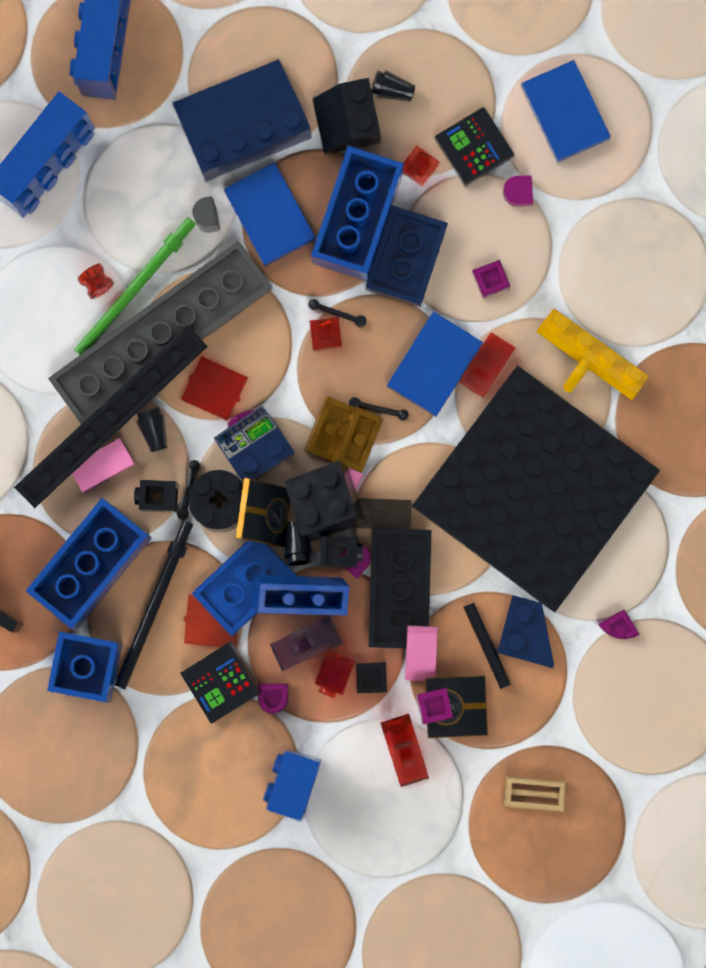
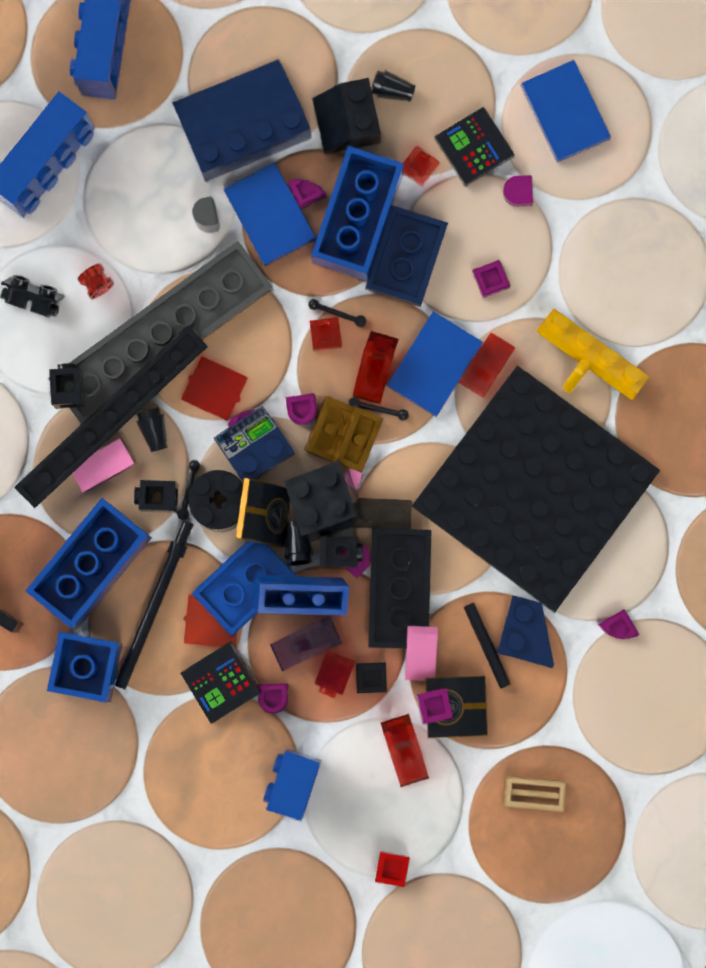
(21, 291): none -> black hinge
(58, 378): none -> black brick
(172, 244): bright green bar -> none
(301, 408): none -> magenta tile
(306, 192): none -> magenta tile
(375, 367): none -> clear red slope
(392, 869): none -> red plate

